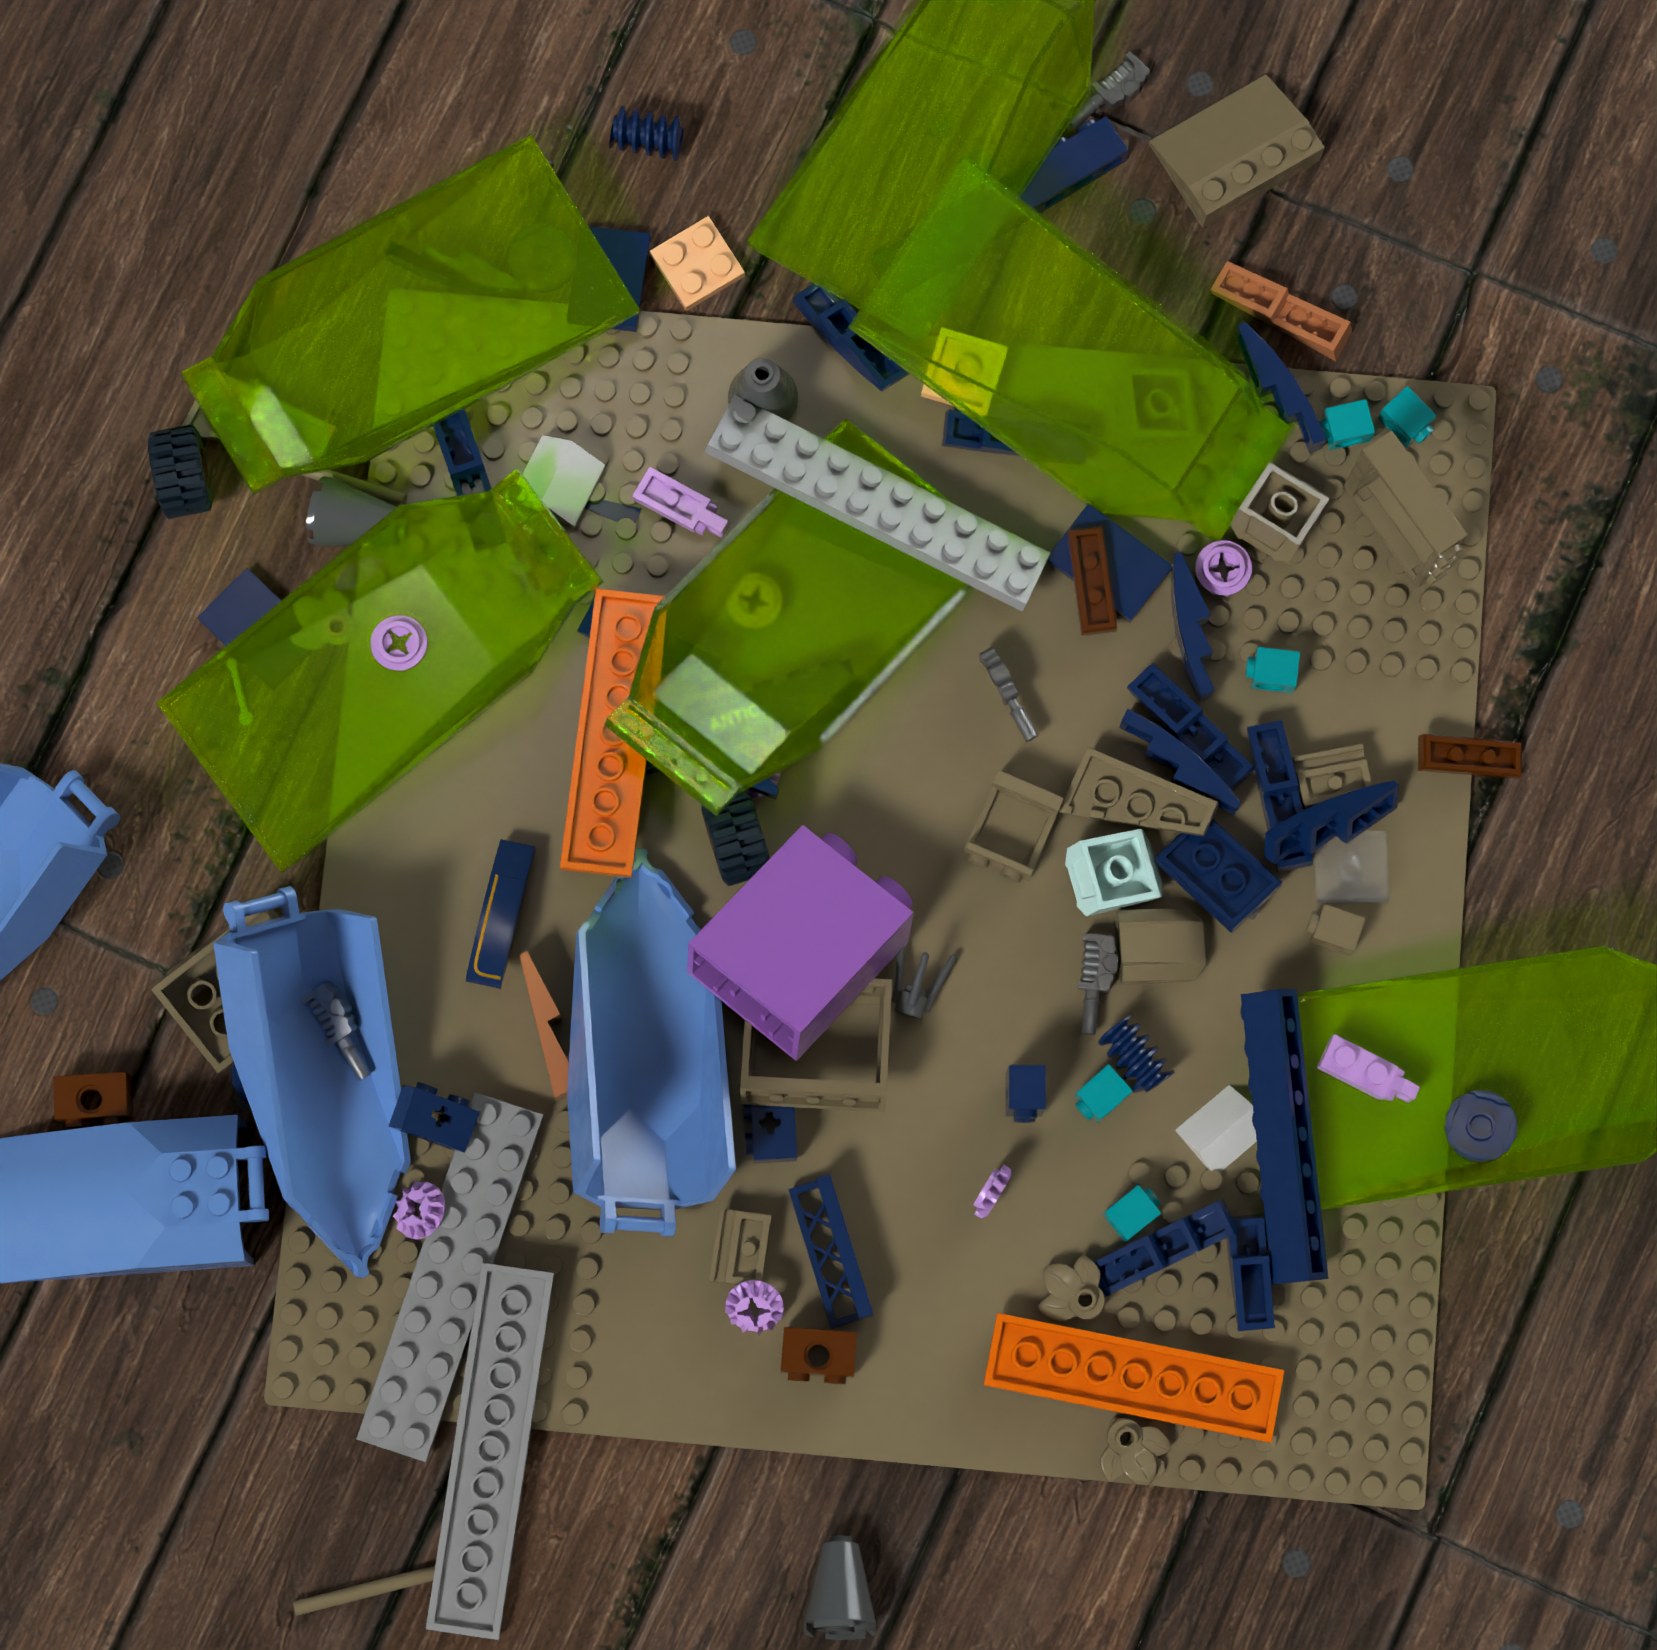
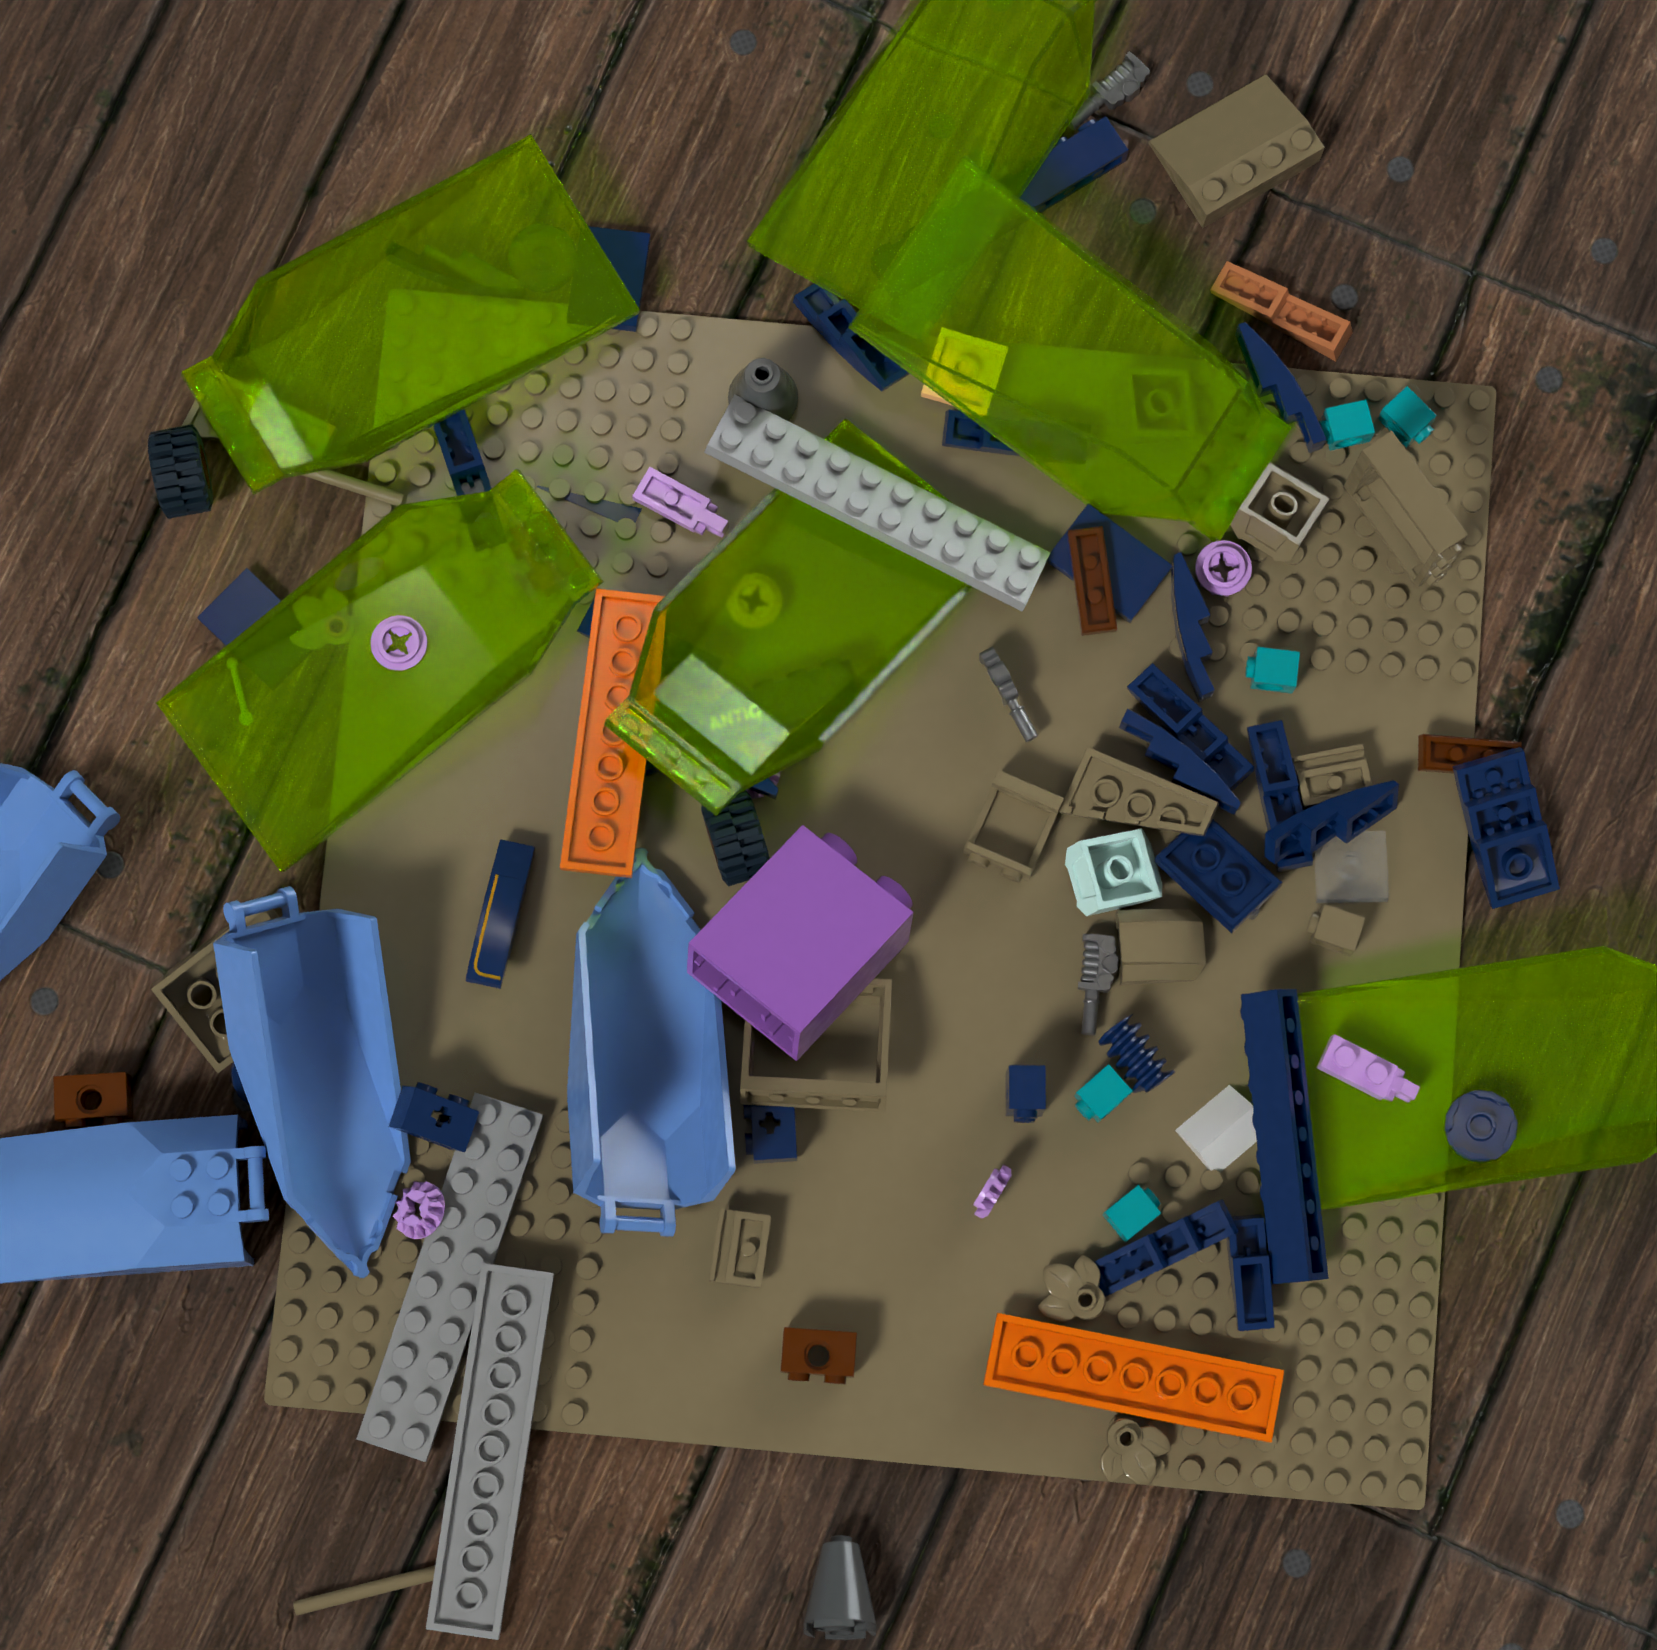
(338, 1023): flat silver piece -> none
(342, 513): dark grey cone -> none
(545, 1015): nougat slope -> none
(563, 477): slope -> none
(647, 133): dark blue piece -> none
(697, 263): light nougat plate -> none
(764, 1296): lavender gear -> none
(844, 1248): dark blue fence -> none
(913, 1000): dark grey plant -> none
(1506, 827): none -> dark blue slope

